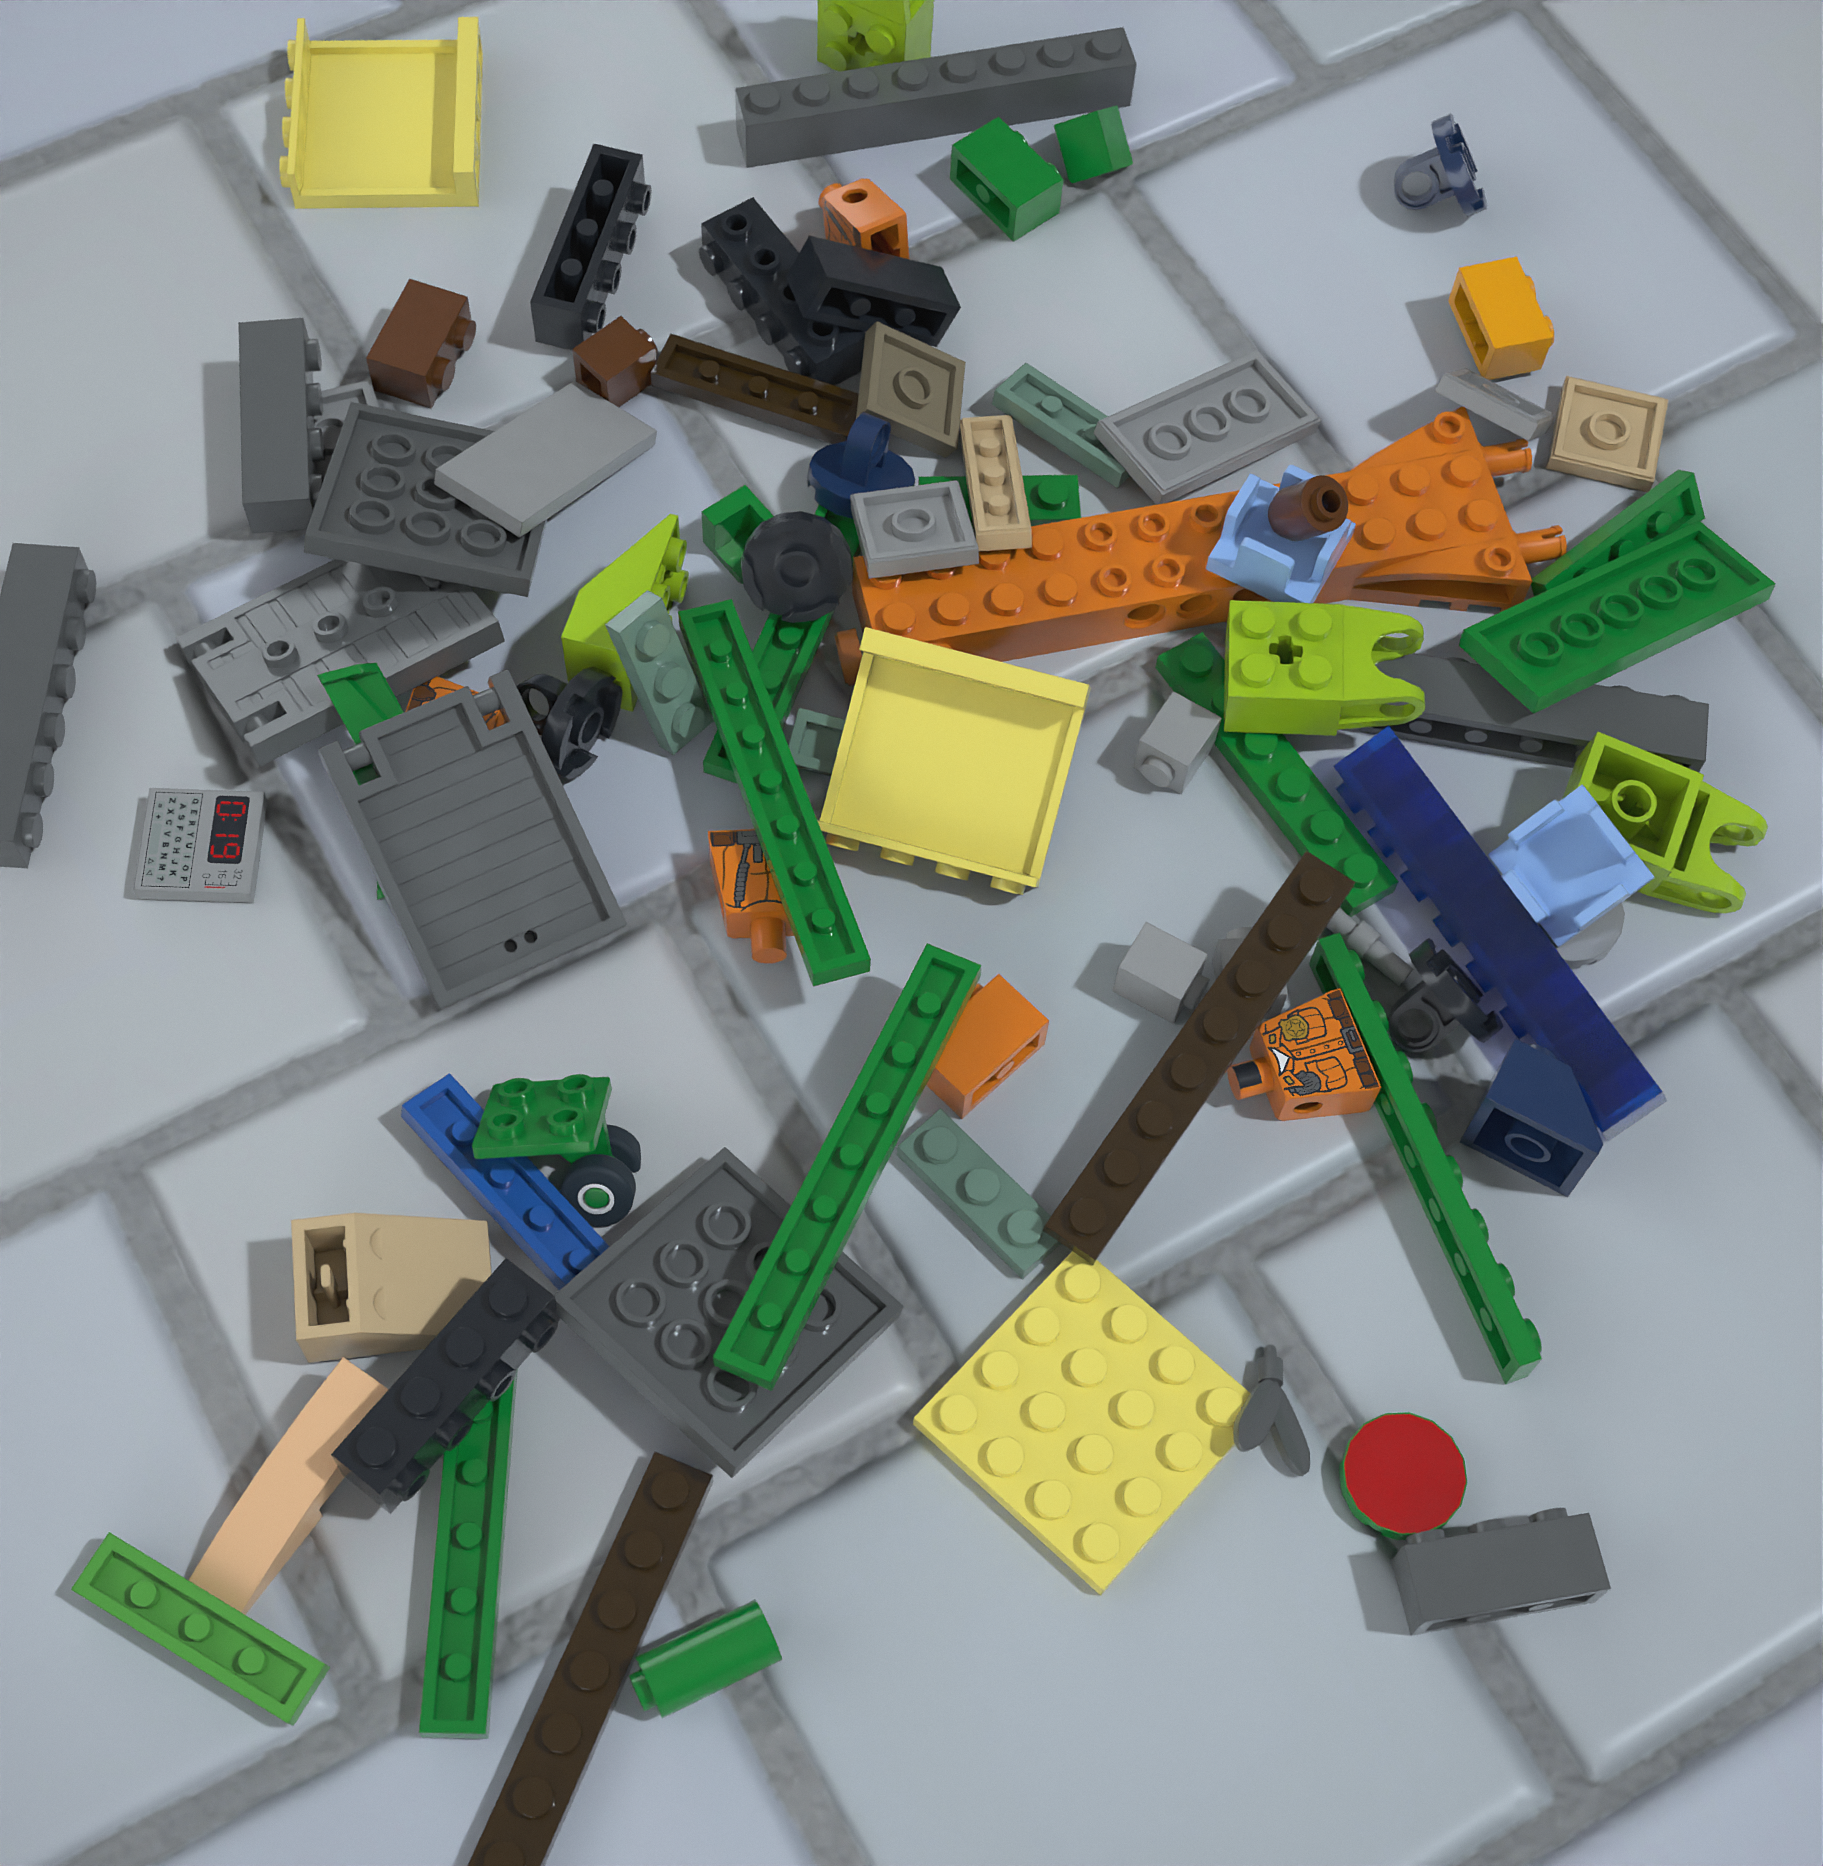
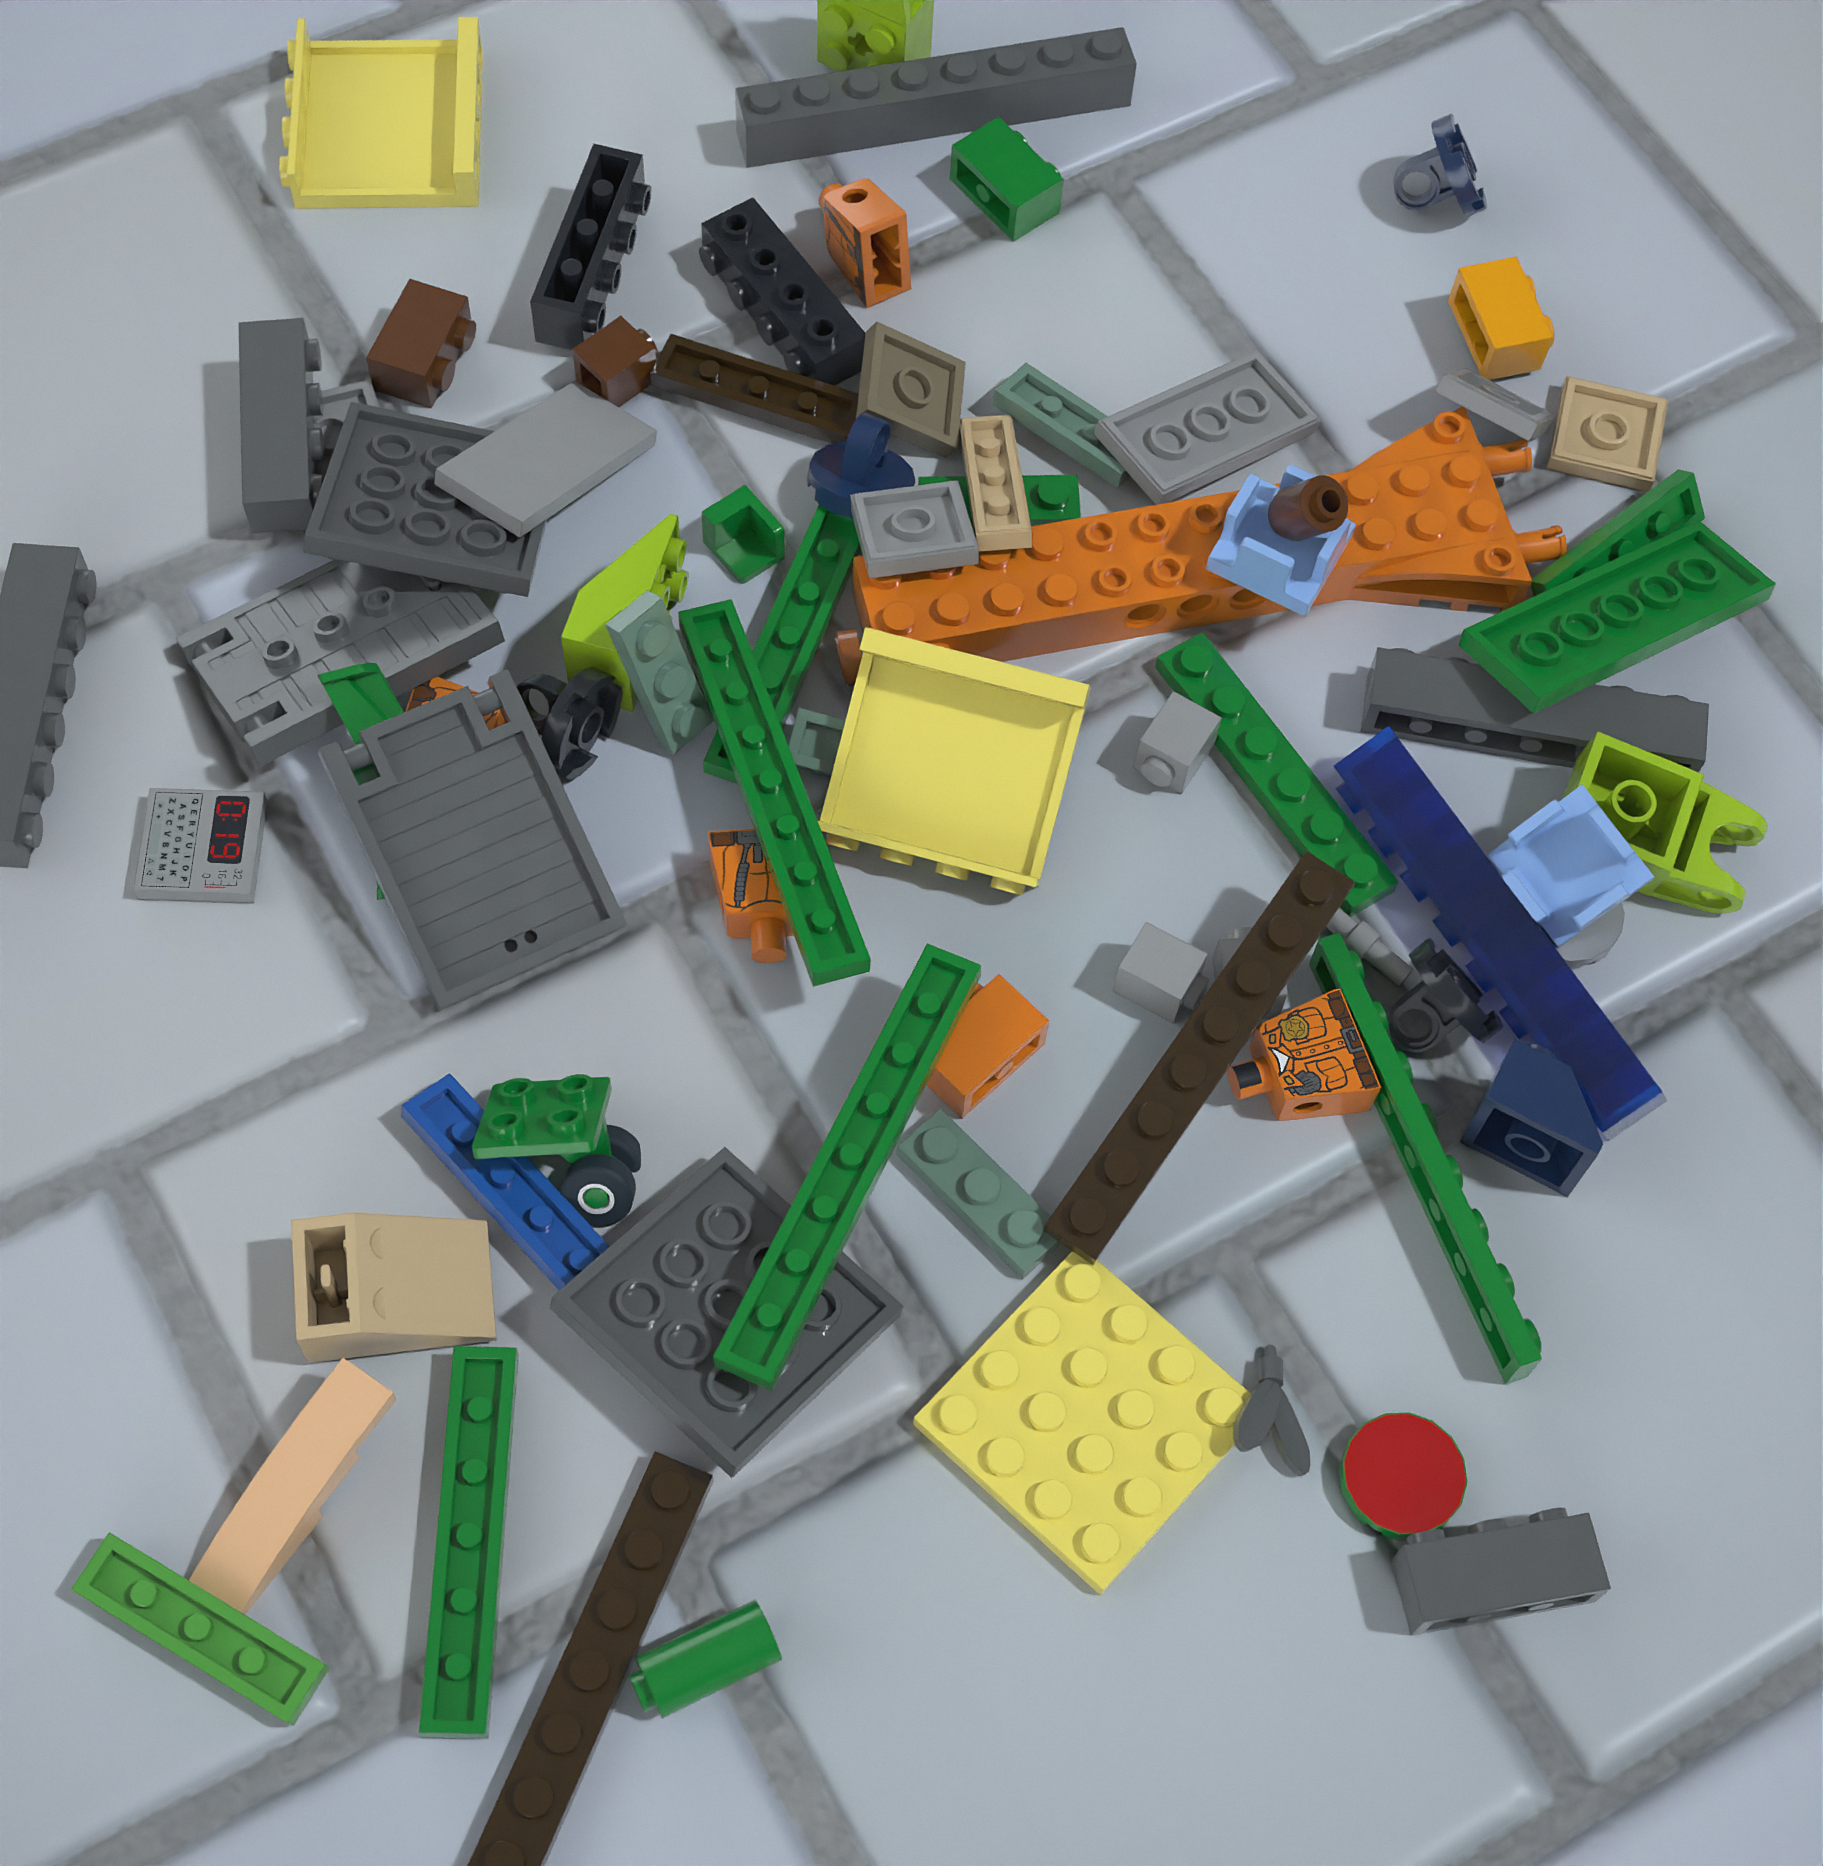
(448, 1387): black brick -> none
(796, 566): black tile -> none
(865, 287): black brick -> none
(1093, 144): green panel -> none
(1315, 668): lime brick -> none

